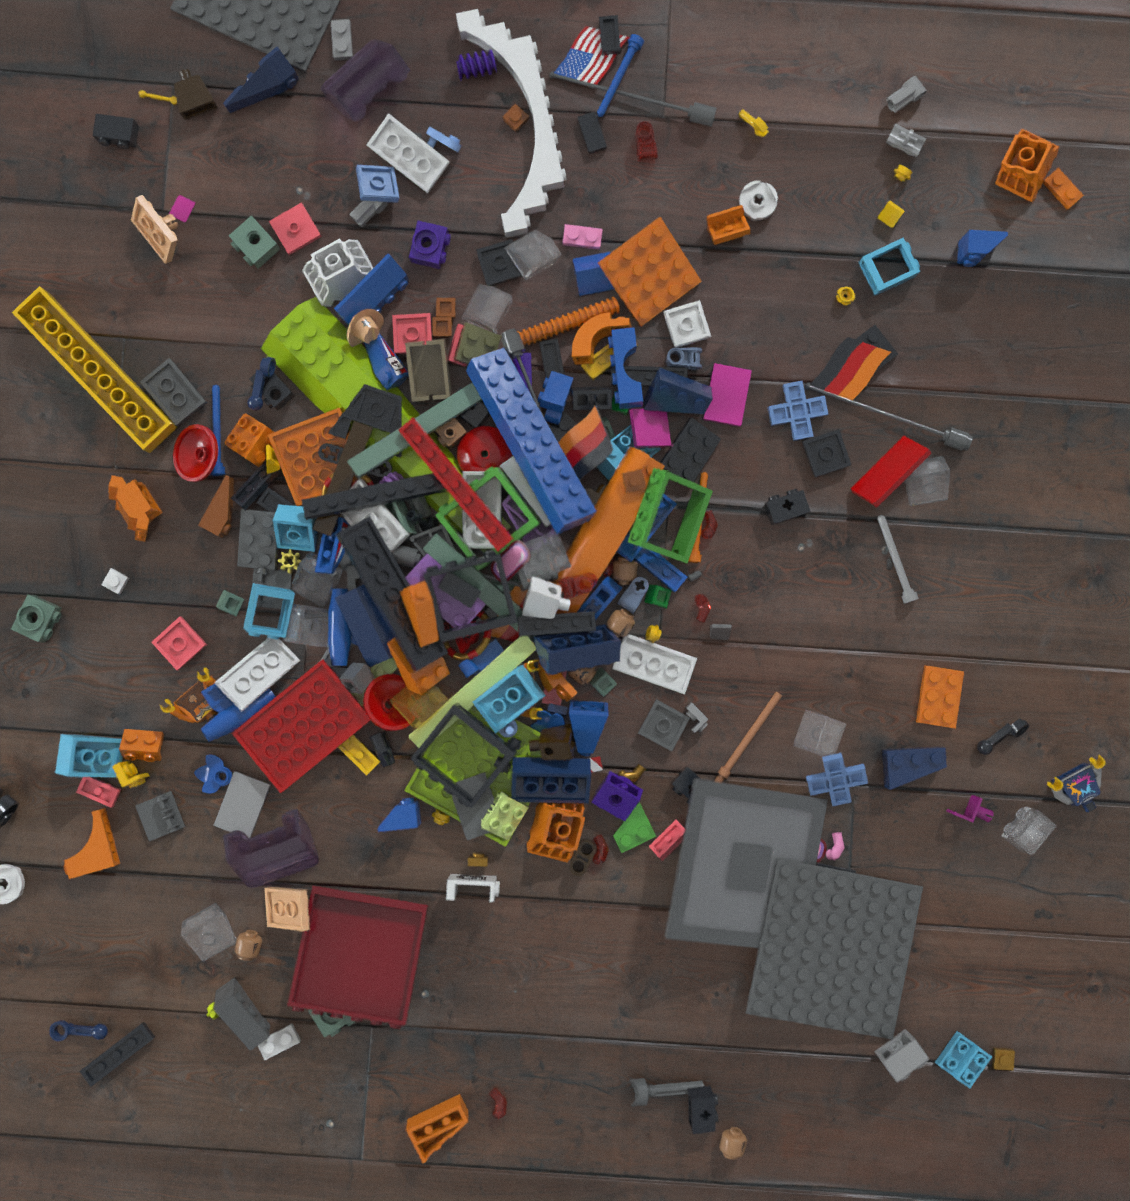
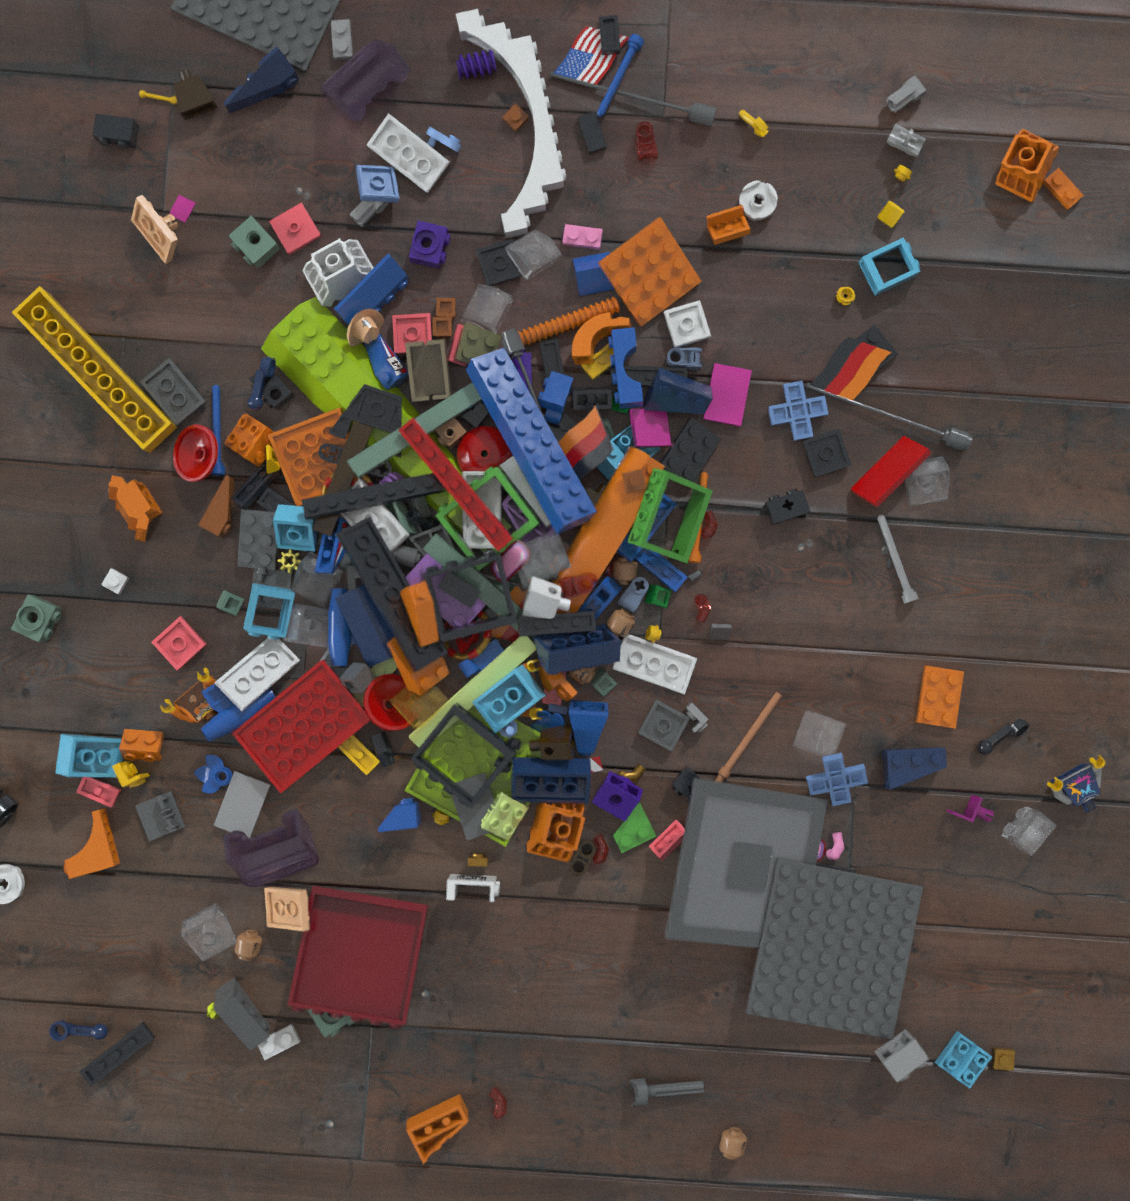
(702, 1110): black brick -> none
(977, 245): blue slope -> none

